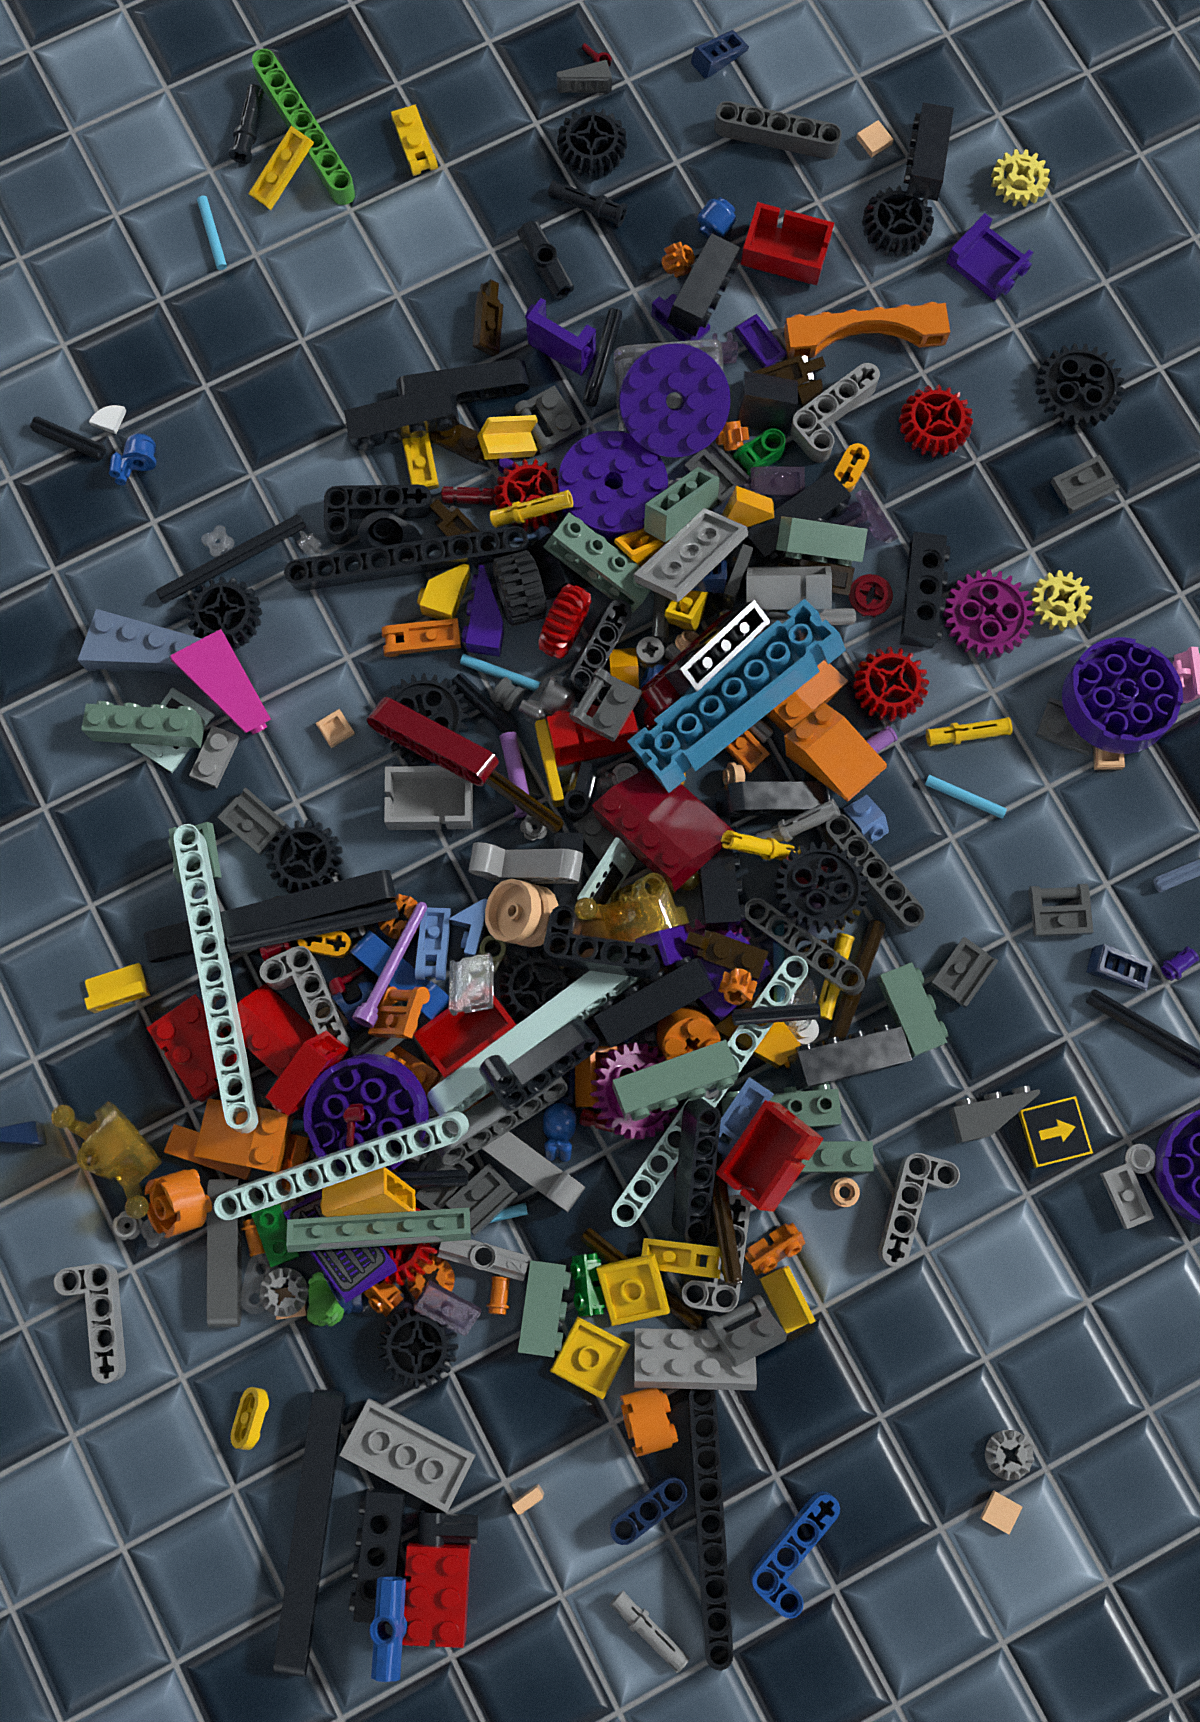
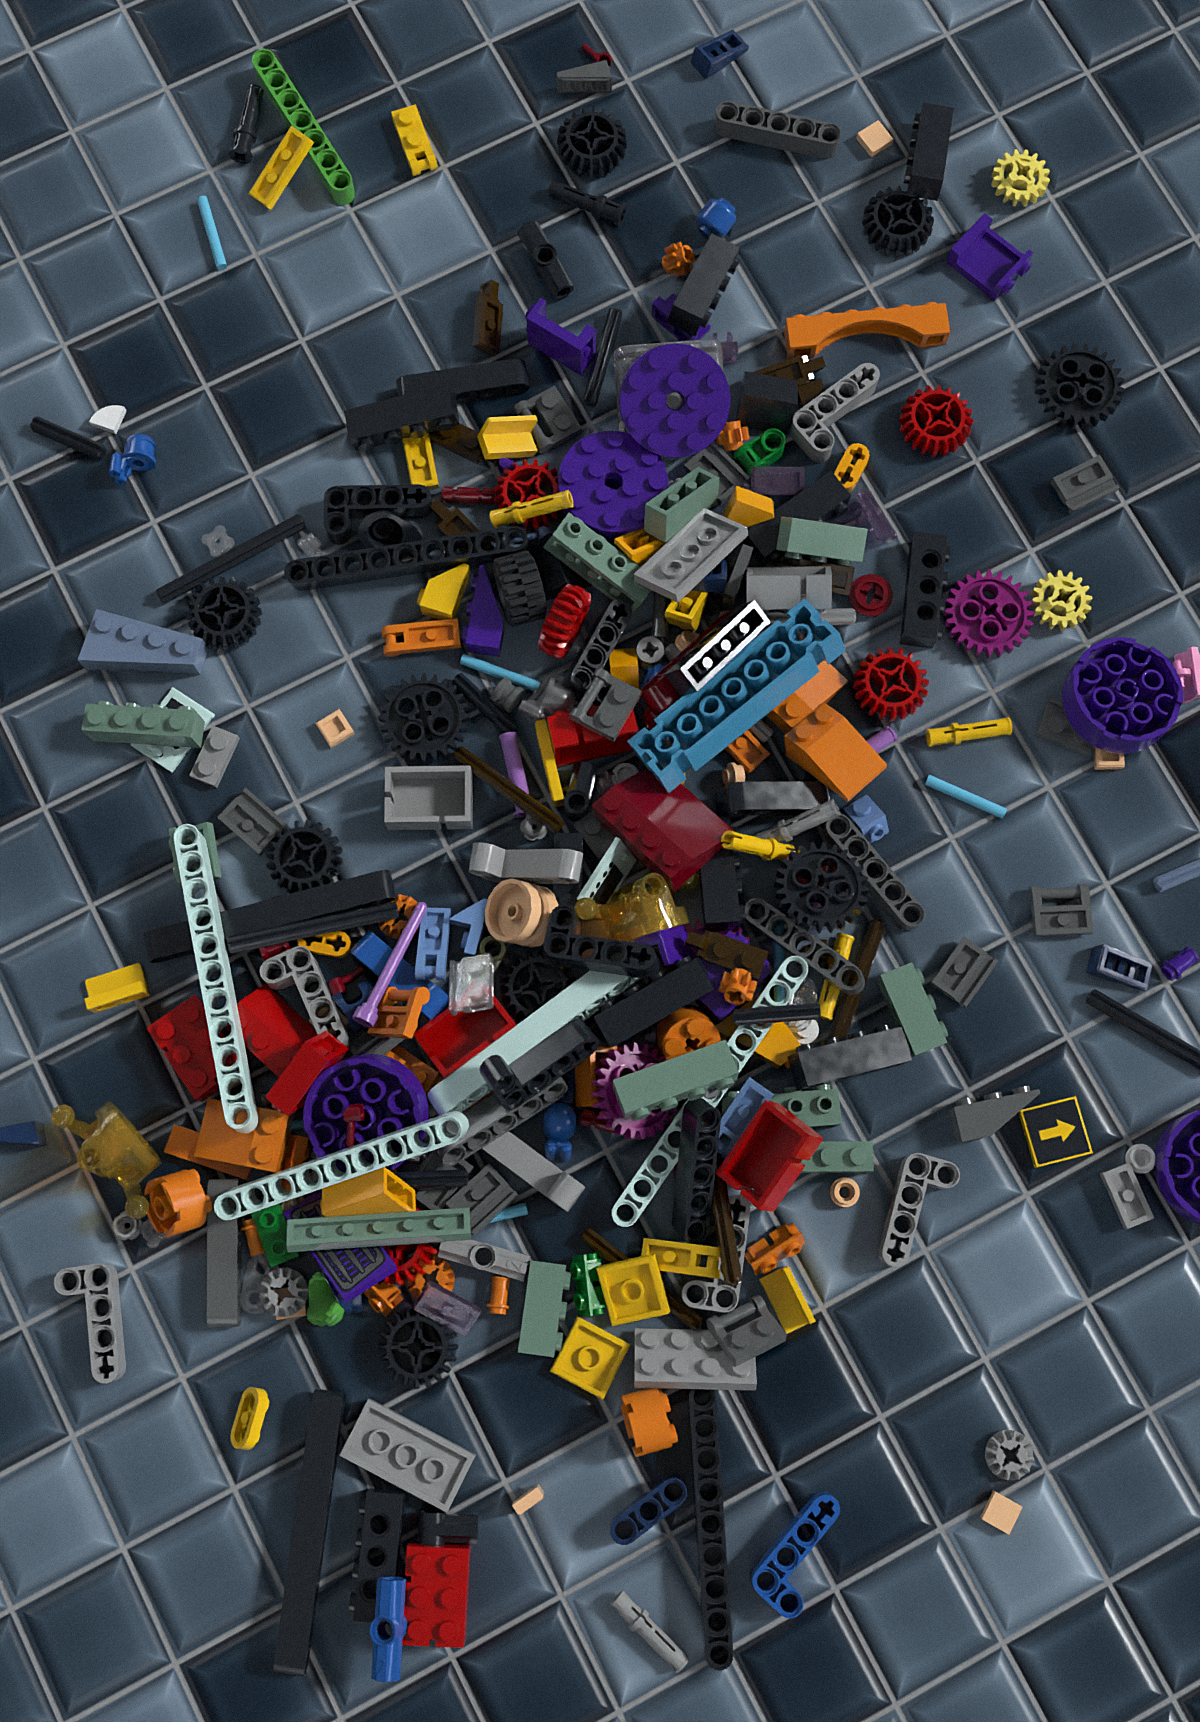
(222, 679): dark pink slope -> none
(432, 741): dark red beam -> none
(760, 342): dark purple tile -> none
(788, 251): red piece -> none

